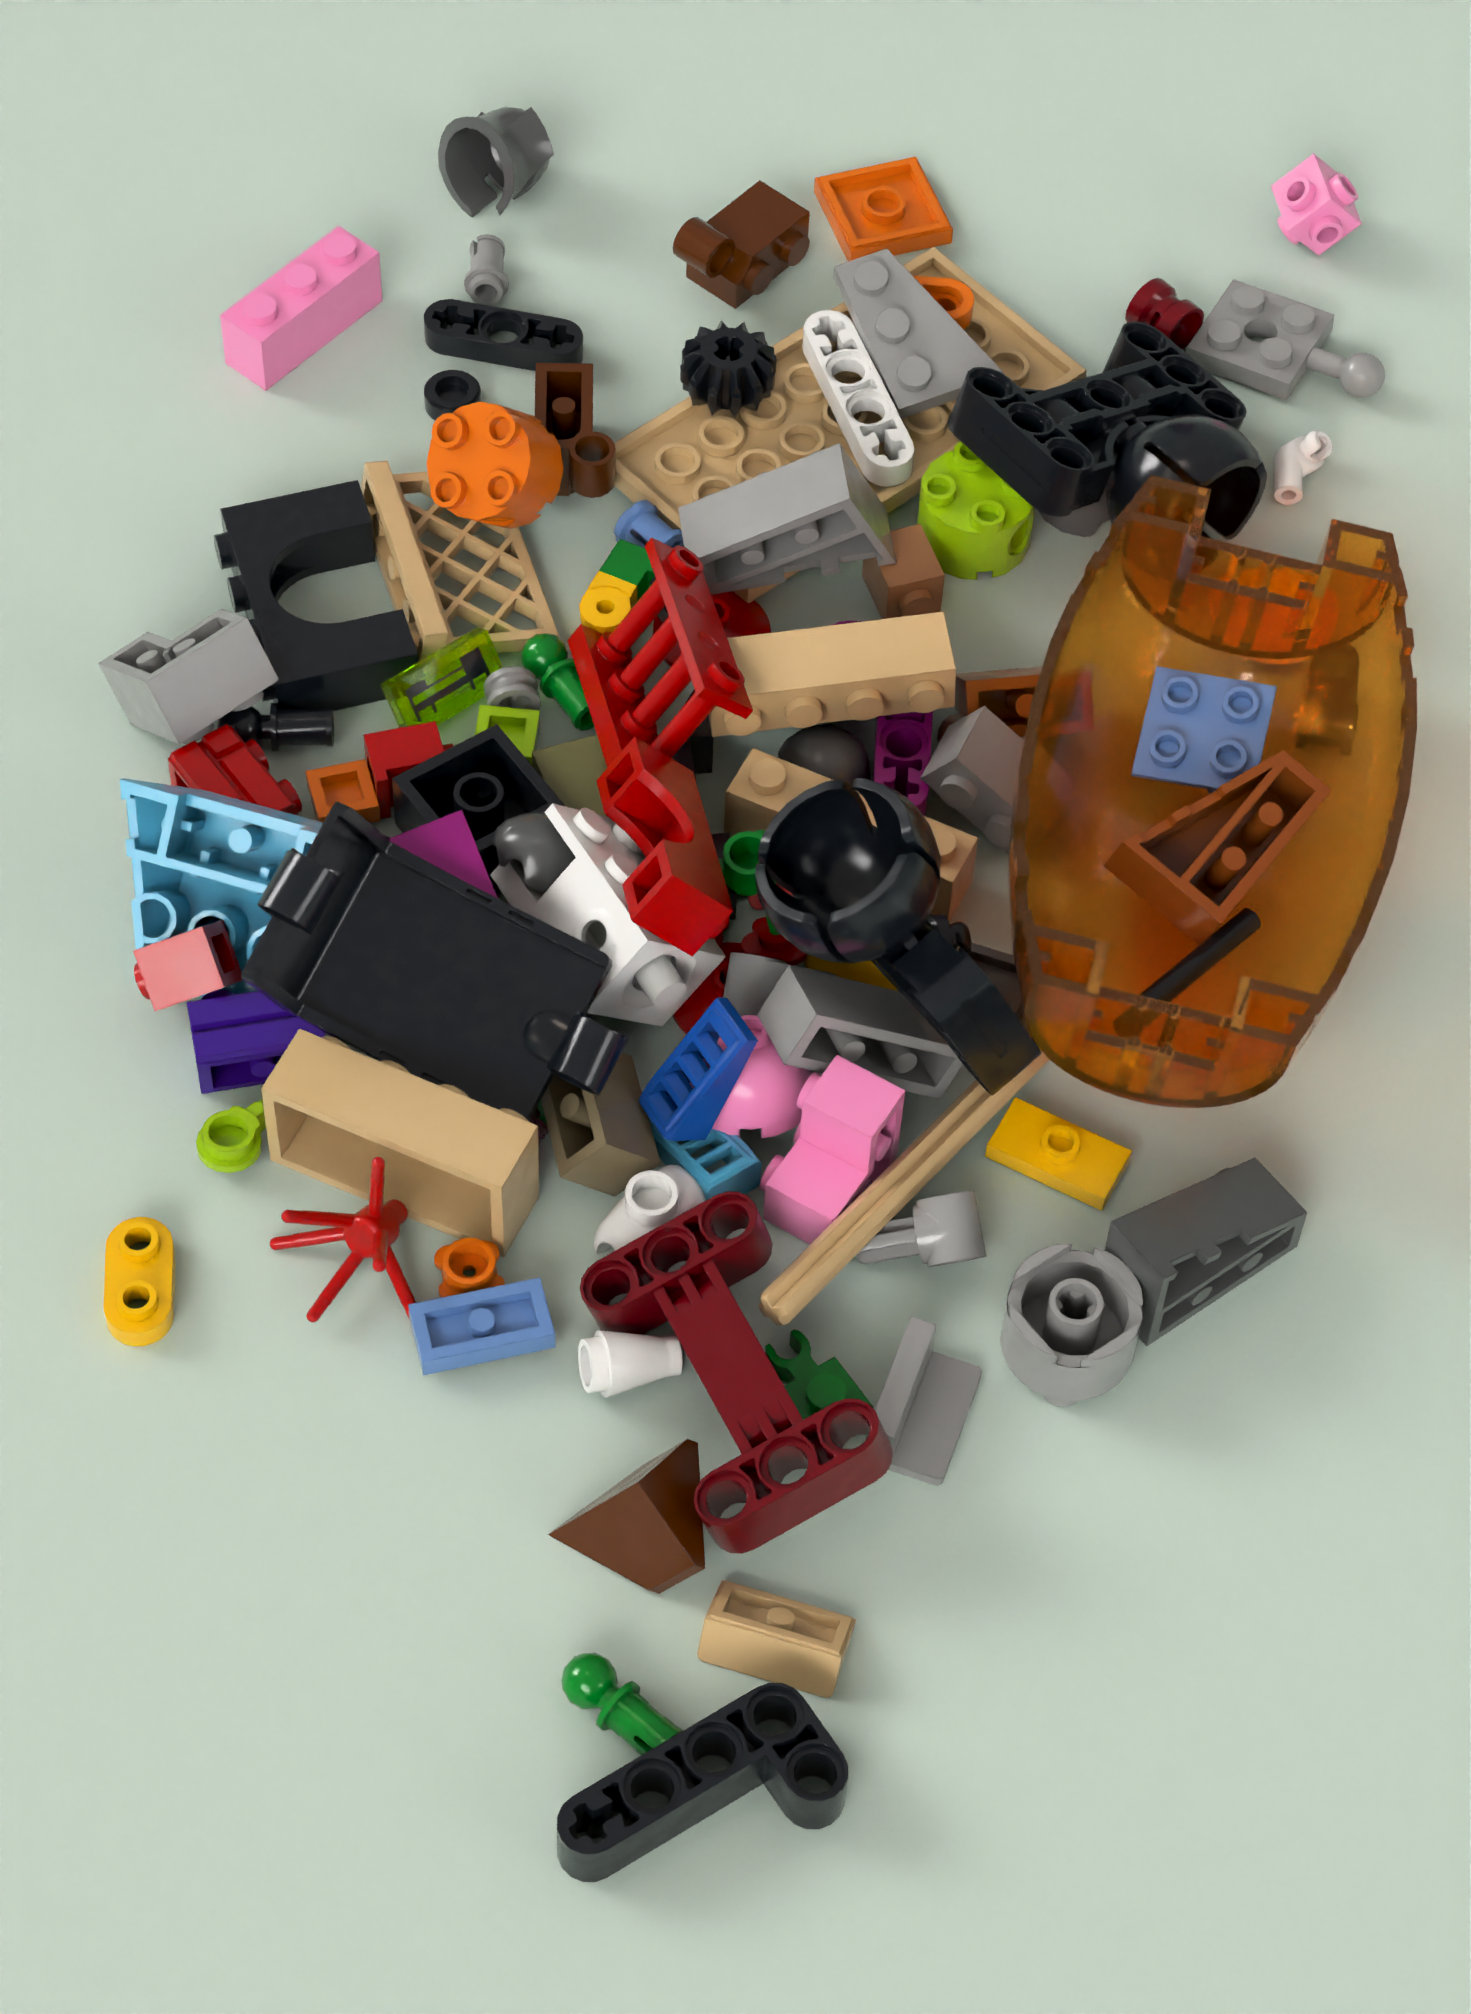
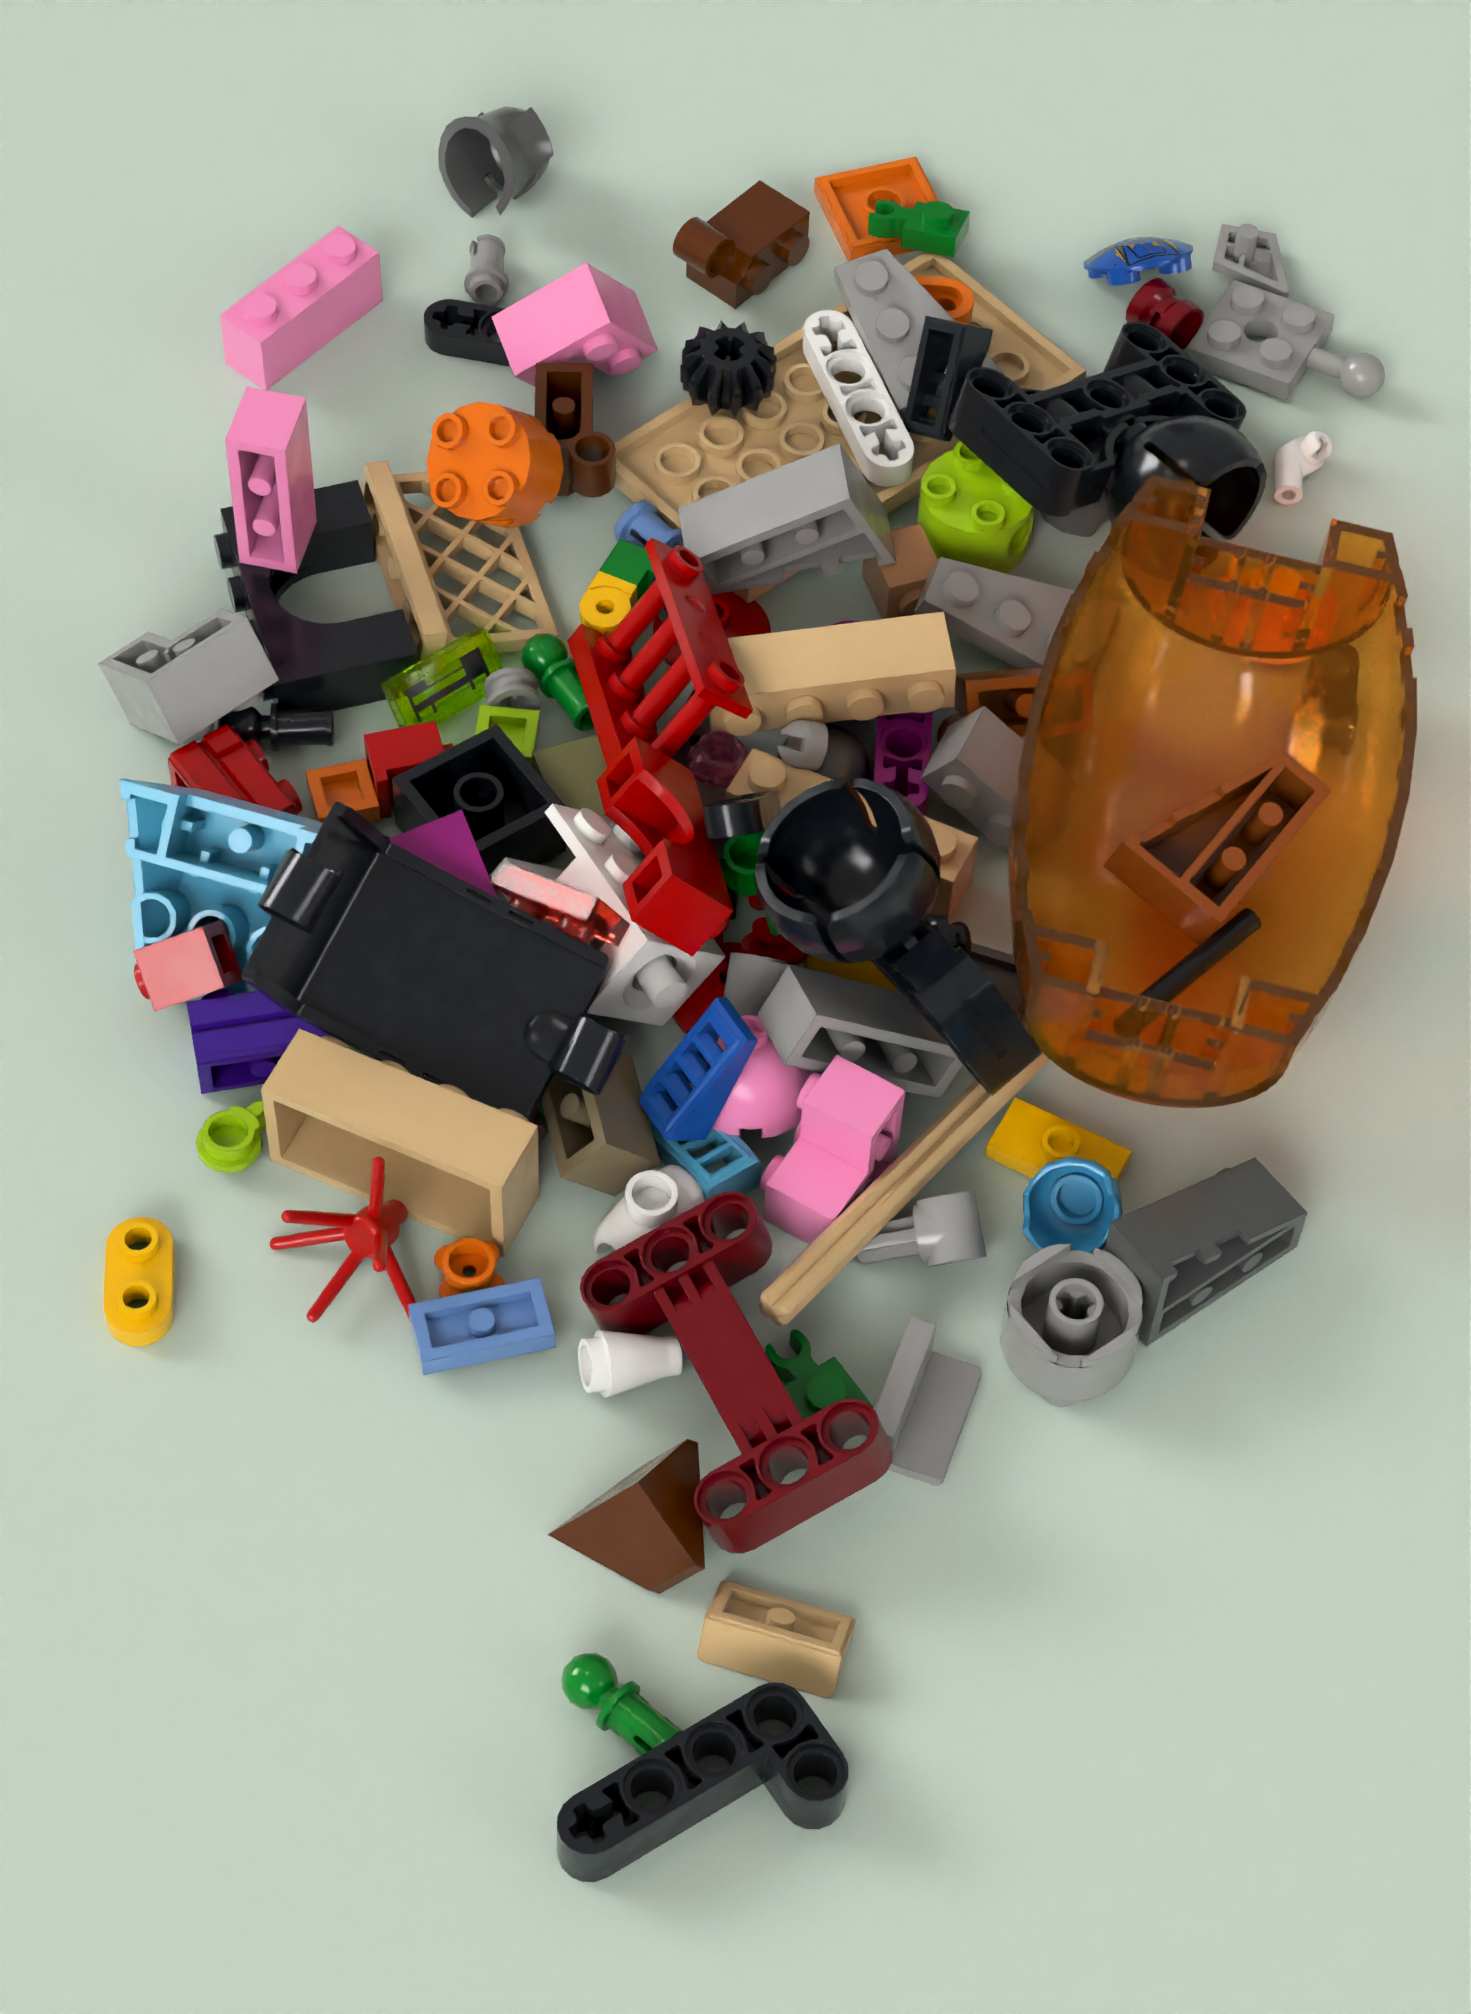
(271, 479): none -> bright pink brick
(449, 391): black tile -> none
(536, 845): dark grey hair -> none
(572, 909): none -> clear red plate
(576, 321): none -> bright pink brick
(716, 758): none -> clear pink plate
(740, 814): none -> black beam
(805, 744): none -> light grey hinge
(926, 228): none -> green plate
(941, 346): none -> black slope
(995, 610): none -> light grey wing
(1071, 1204): none -> dark azure hair
(1125, 259): none -> blue dish
(1202, 728): medium blue hinge -> none
(1251, 258): none -> light grey piece
(1316, 205): bright pink brick -> none

